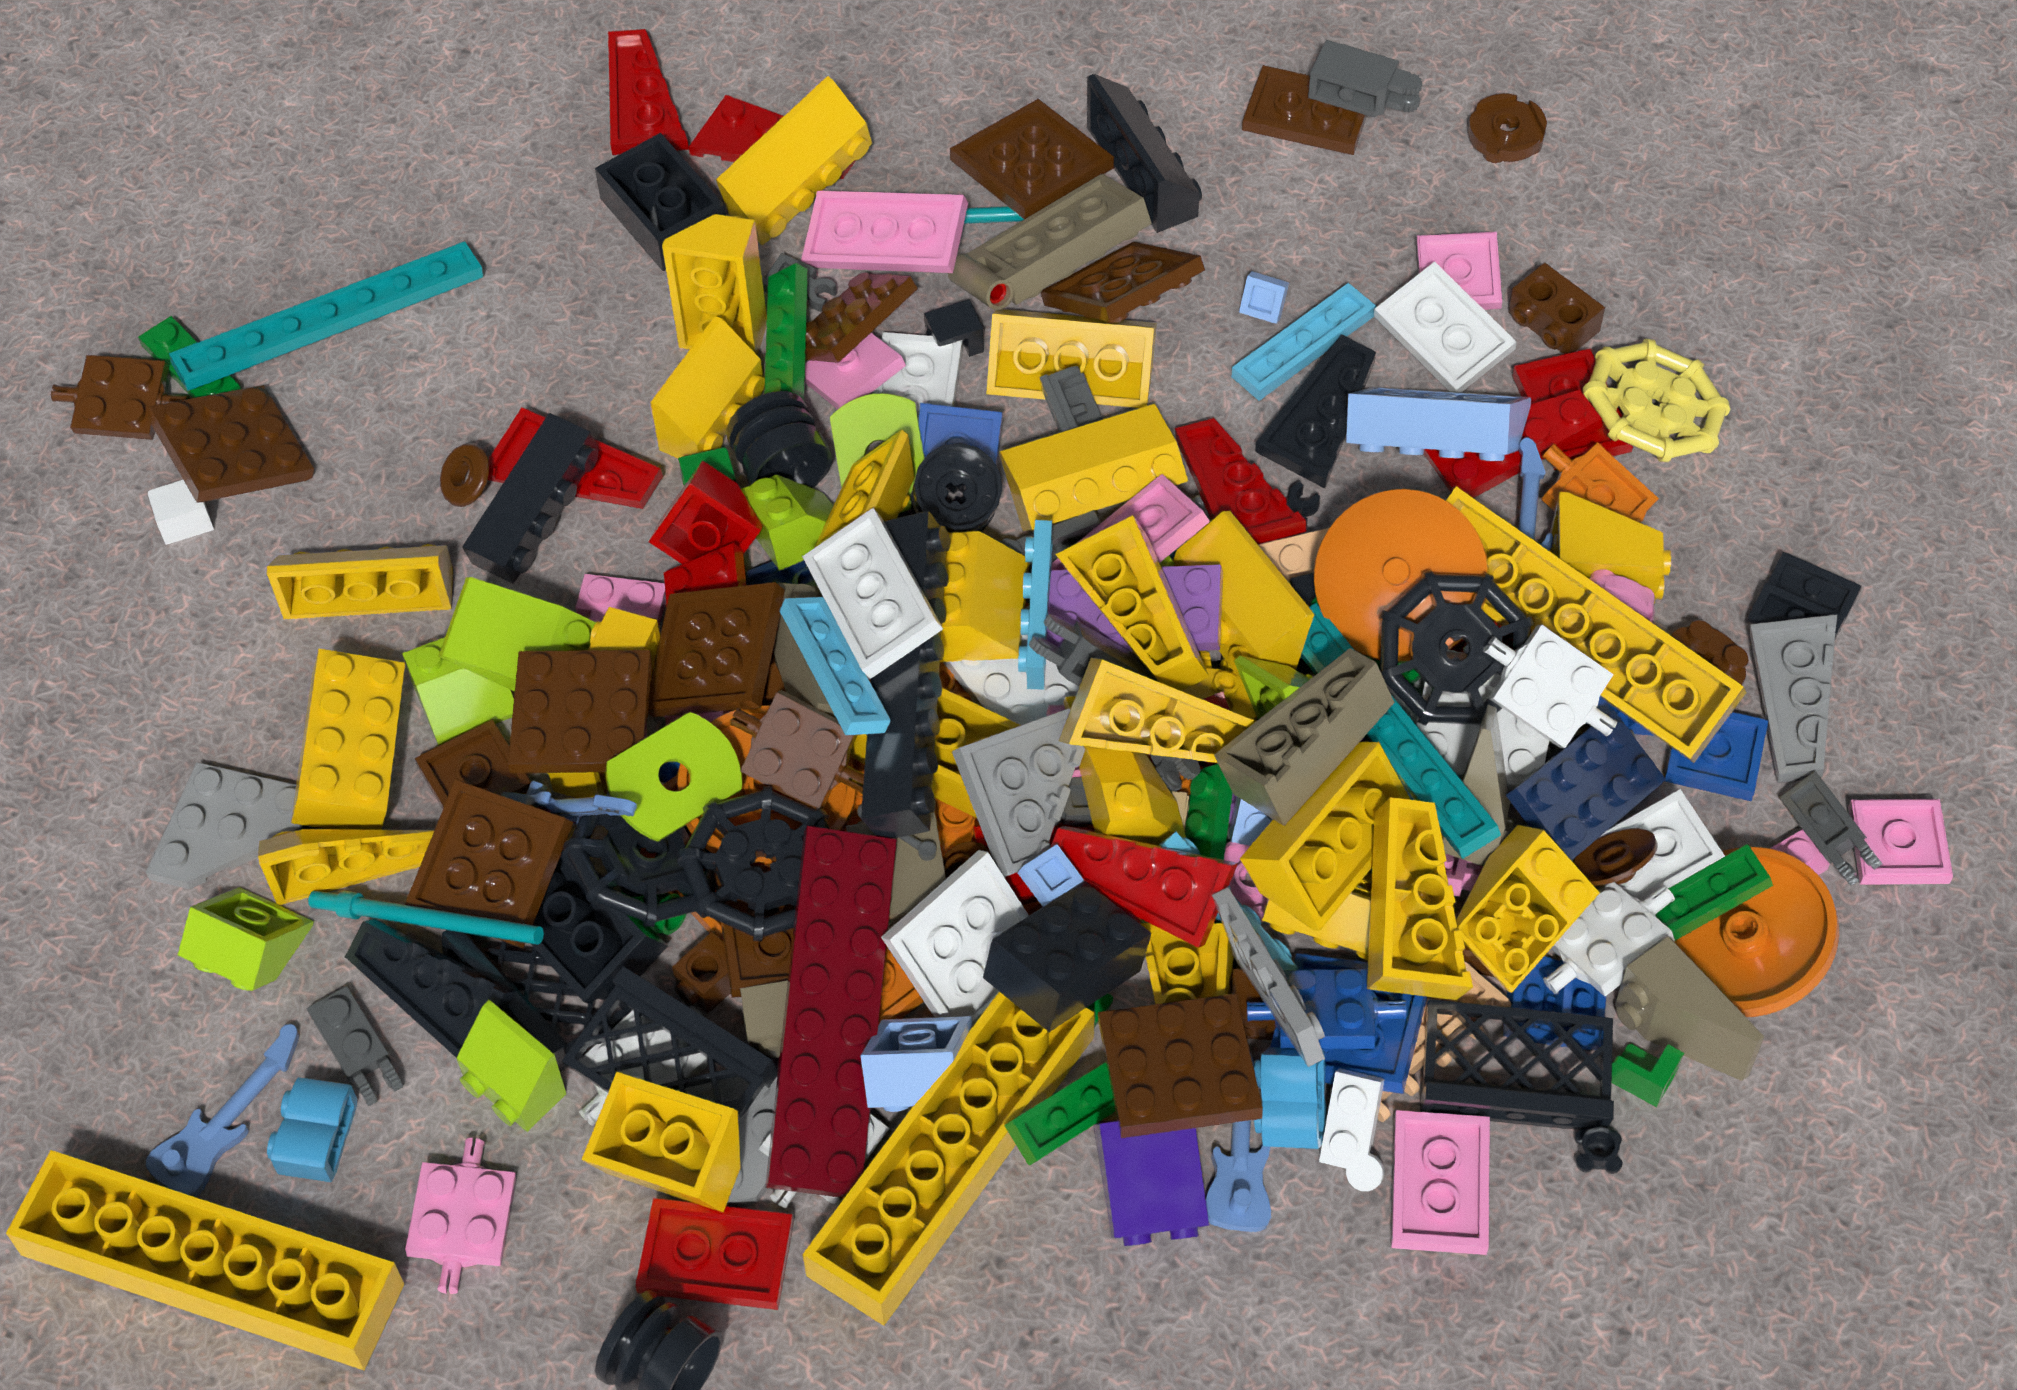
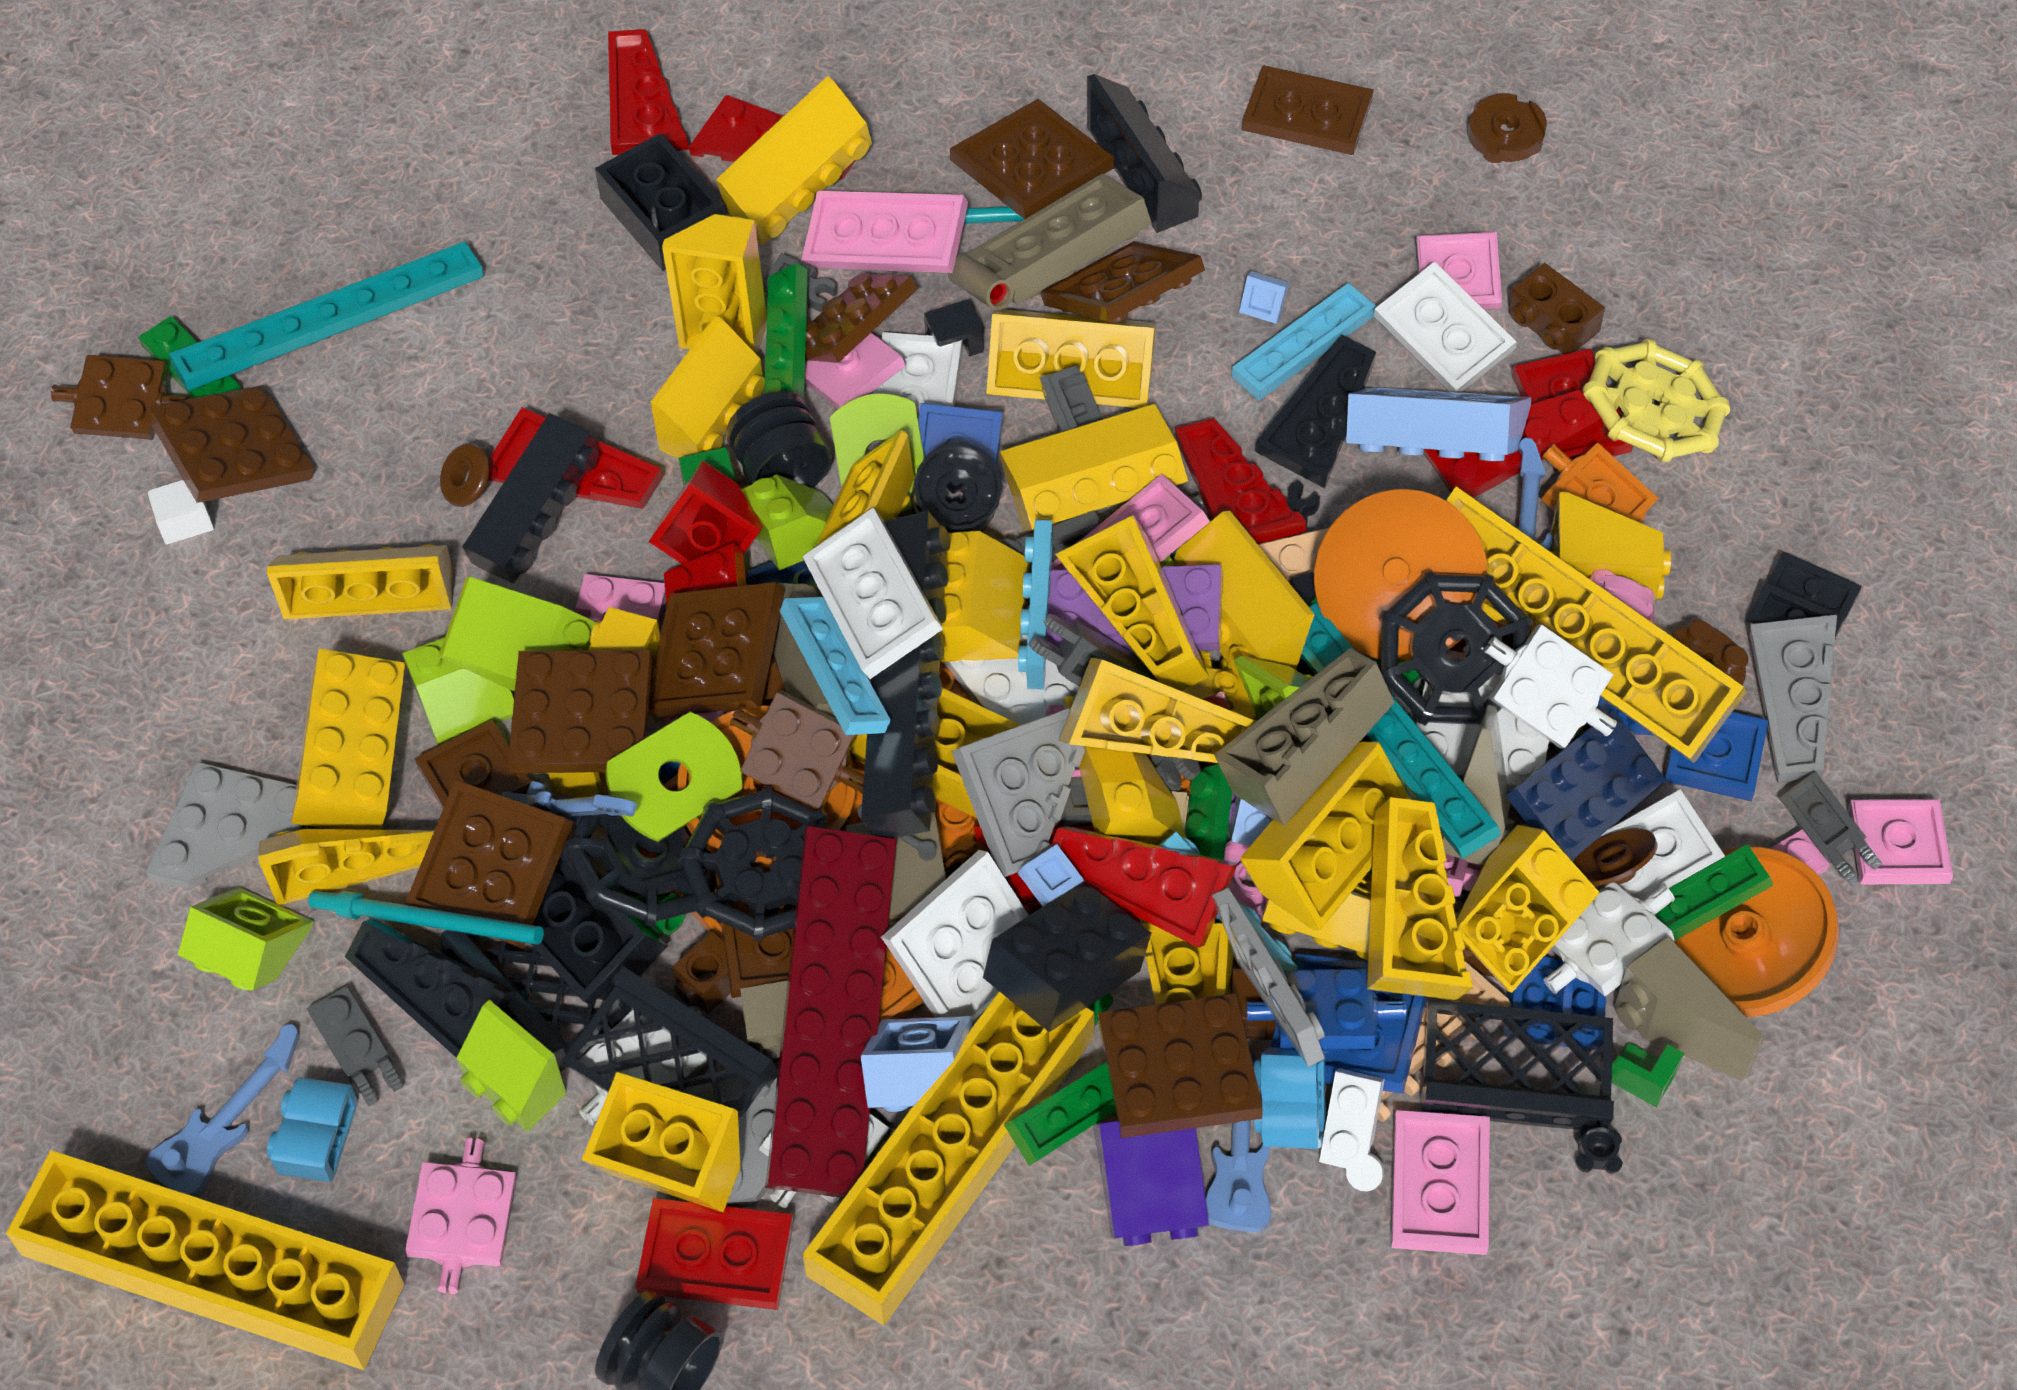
(1362, 81): dark grey hinge -> none

